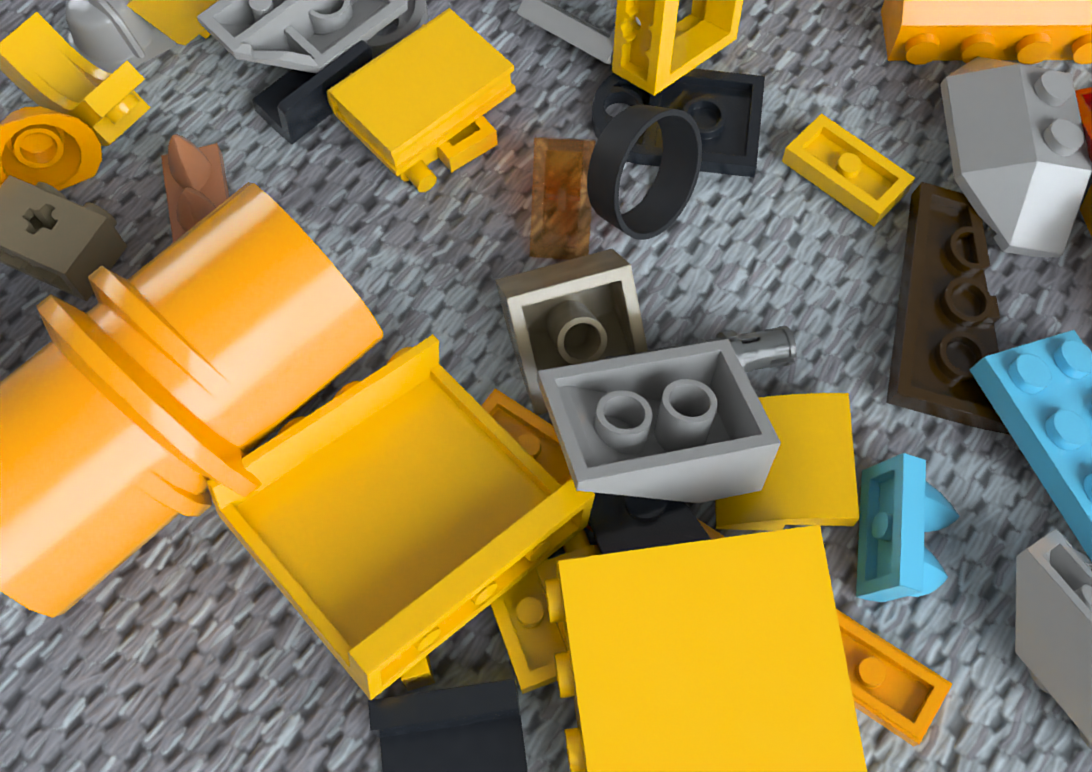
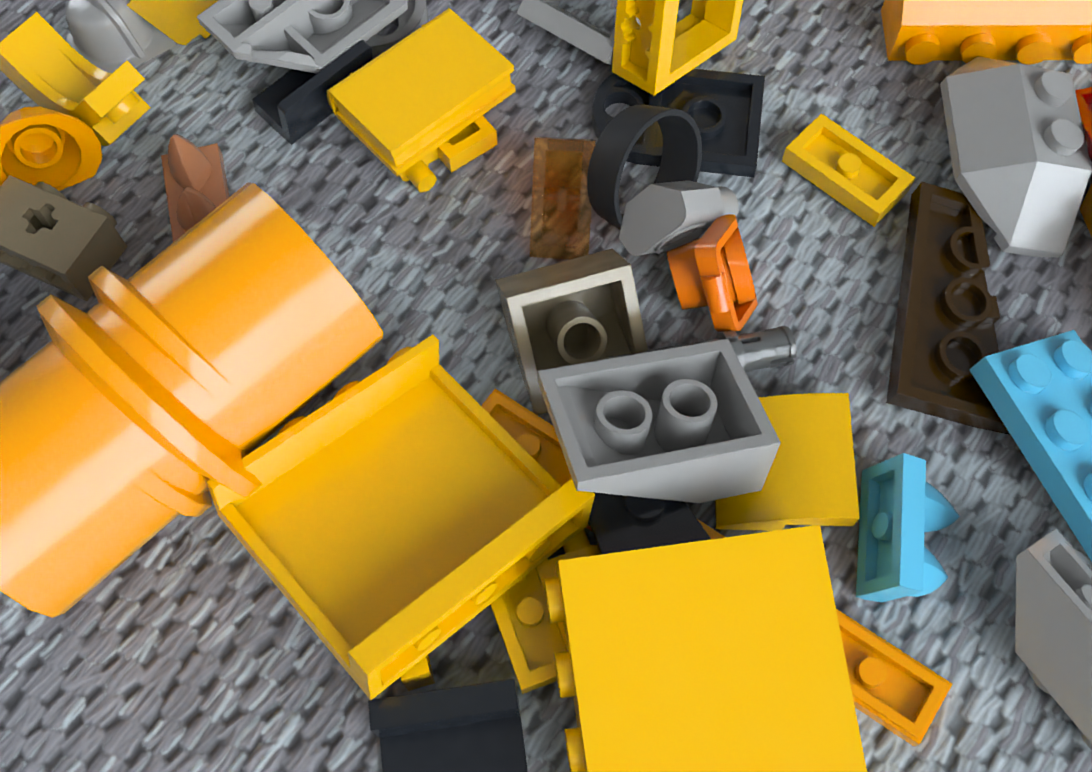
(672, 215): none -> light grey piece
(715, 275): none -> orange piece

